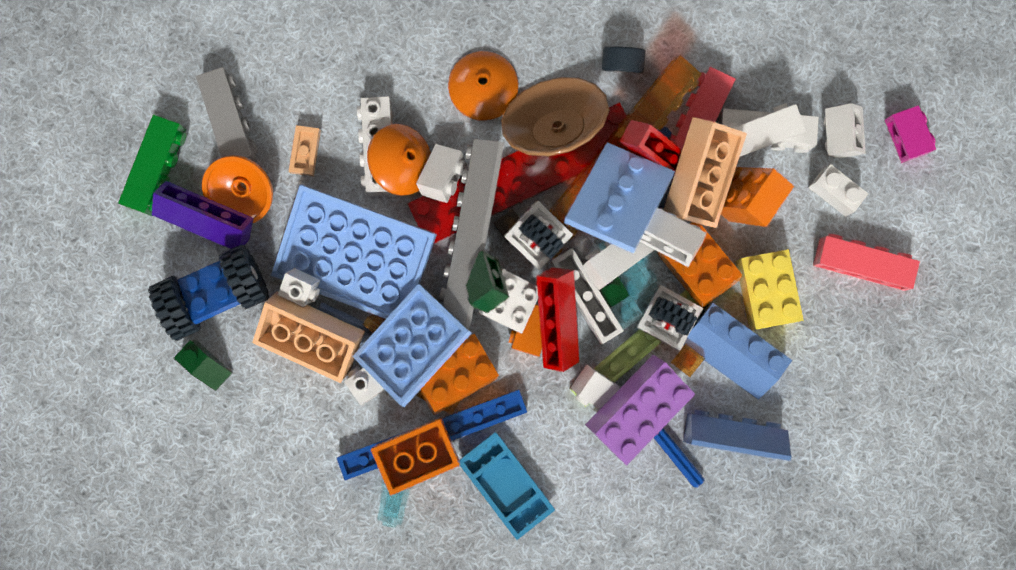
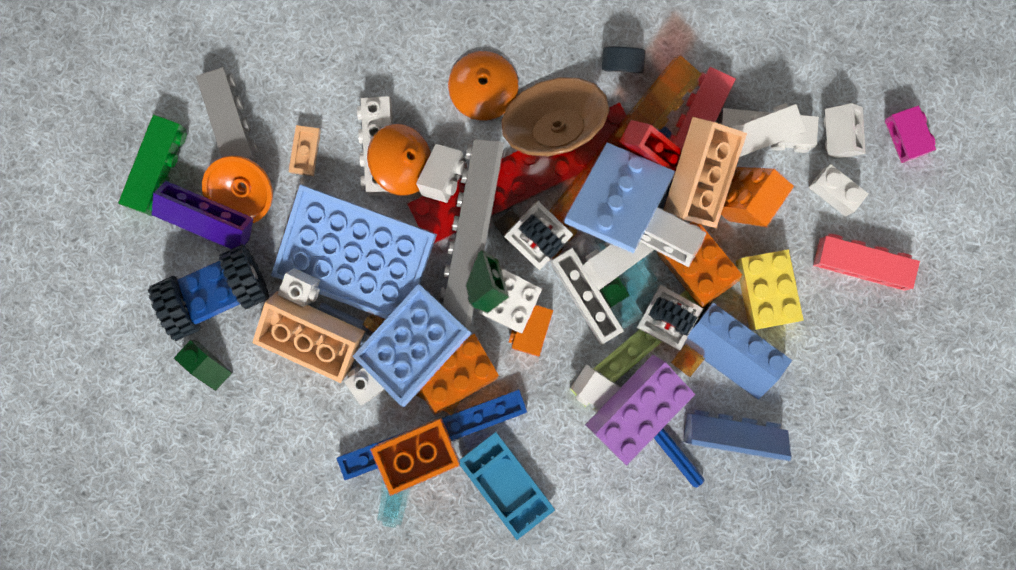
(558, 319): red brick -> none

